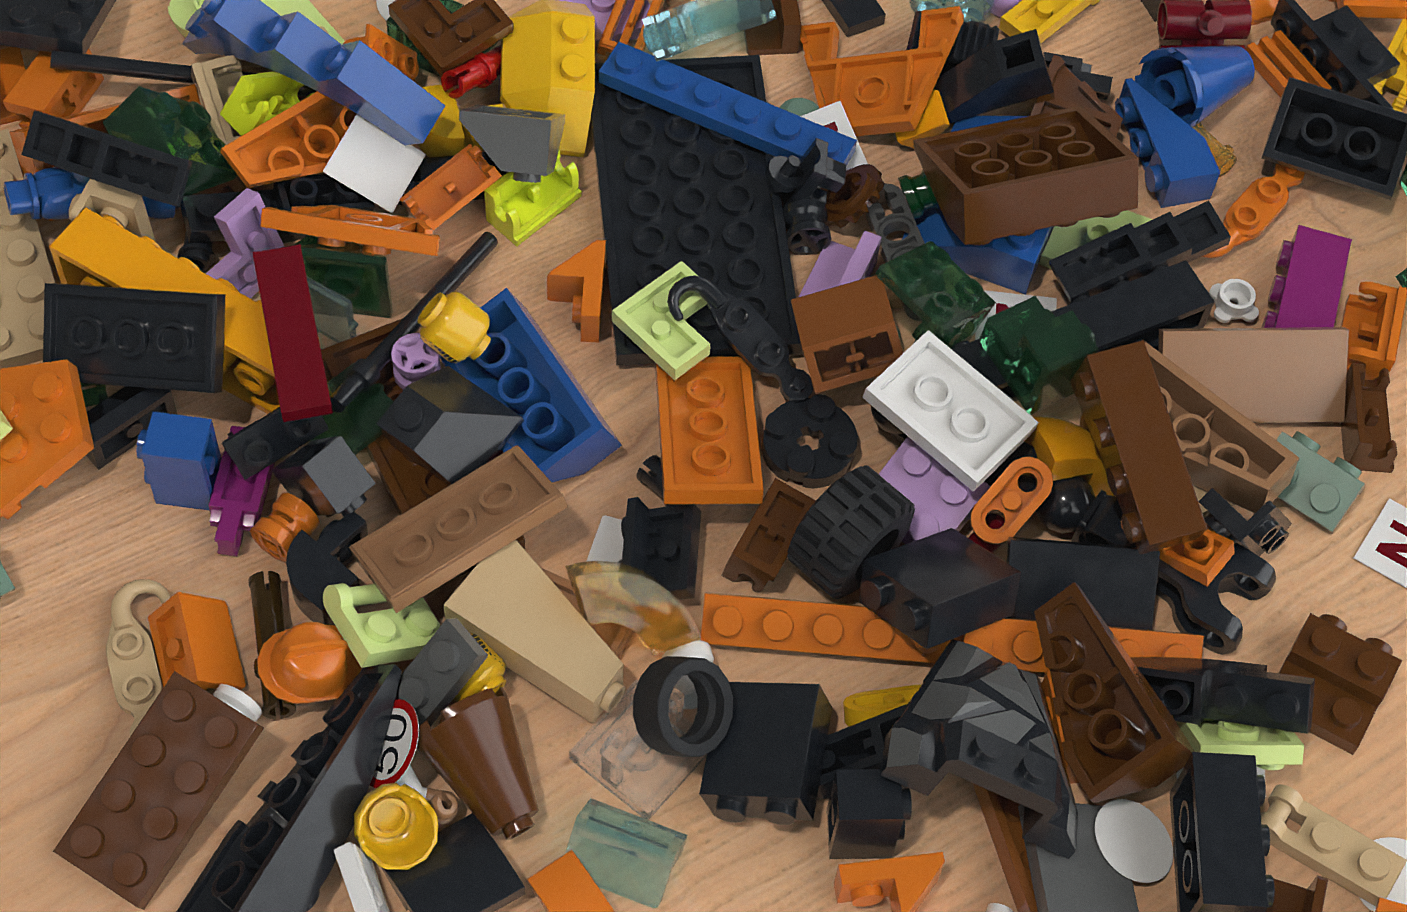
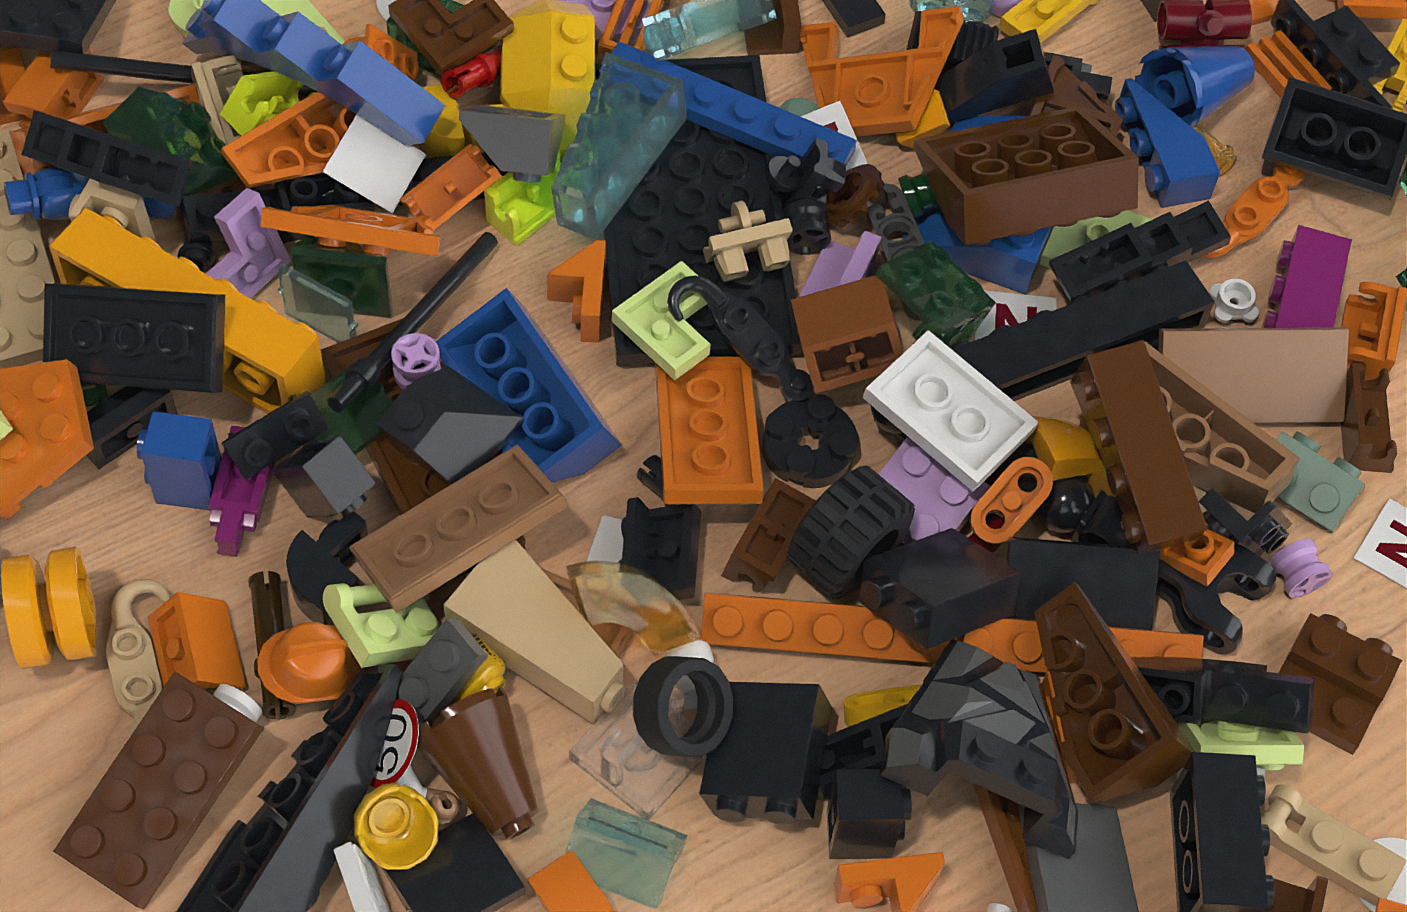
(44, 609): none -> light orange wheel
(279, 529): orange wheel -> none
(292, 333): dark red tile -> none
(454, 327): yellow head -> none
(616, 142): none -> clear light blue wedge
(729, 248): none -> tan hips
(1037, 351): clear green brick -> none
(1134, 841): white sticker -> none
(1301, 568): none -> lavender wheel

